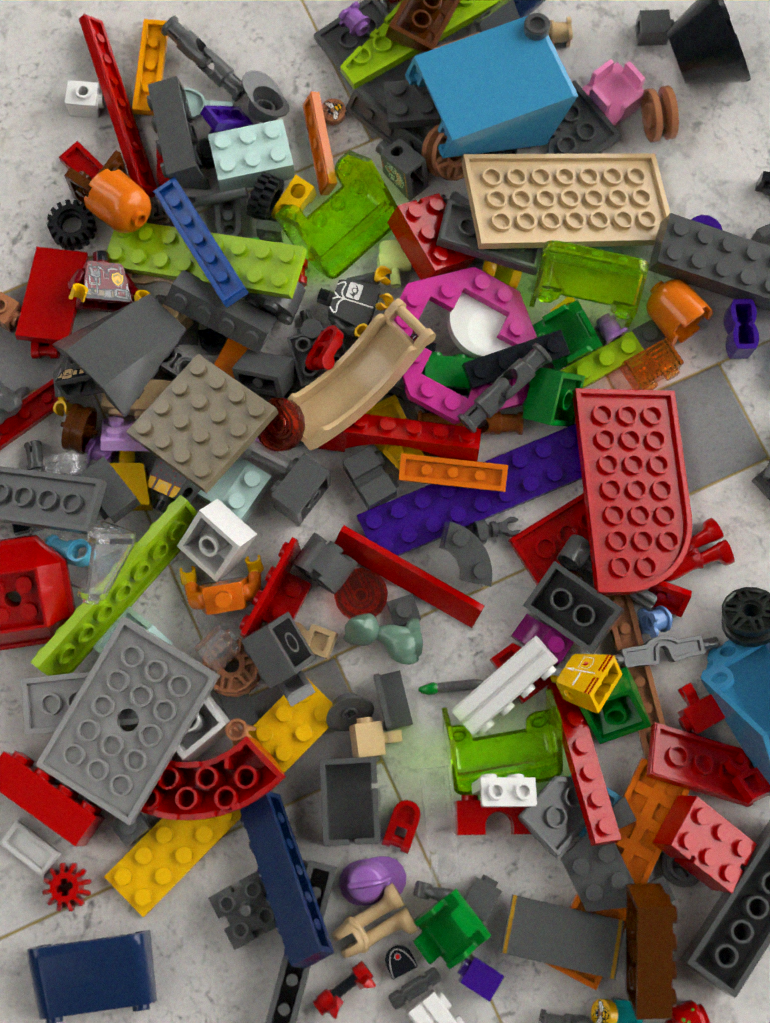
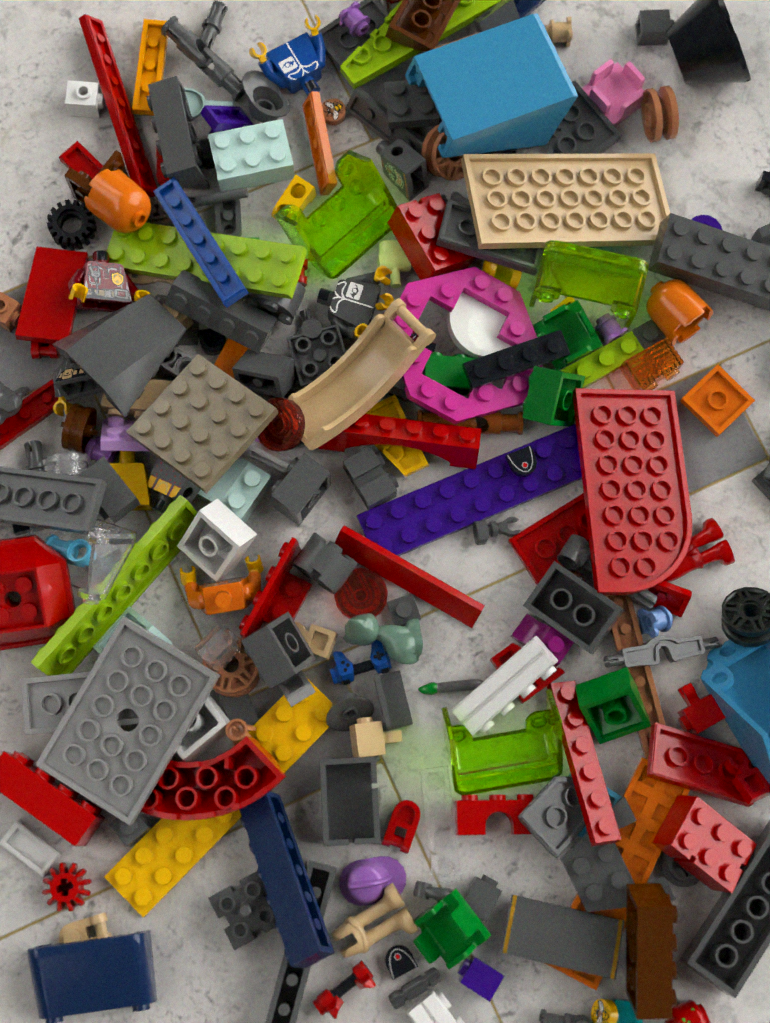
(79, 929): none -> tan plate
(212, 24): none -> dark grey pin
(264, 196): black tyre -> none
(269, 231): dark grey plate -> none
(295, 63): none -> blue torso
(325, 347): red plate -> none
(345, 671): none -> blue piece
(453, 472): orange plate -> none
(468, 552): dark grey brick -> none
(497, 394): dark grey piece -> none
(505, 791): white bracket -> none
(522, 461): none -> black tile
(536, 26): dark grey tile -> none
(587, 680): yellow torso -> none
(717, 400): none -> orange plate
(741, 330): dark purple brick -> none

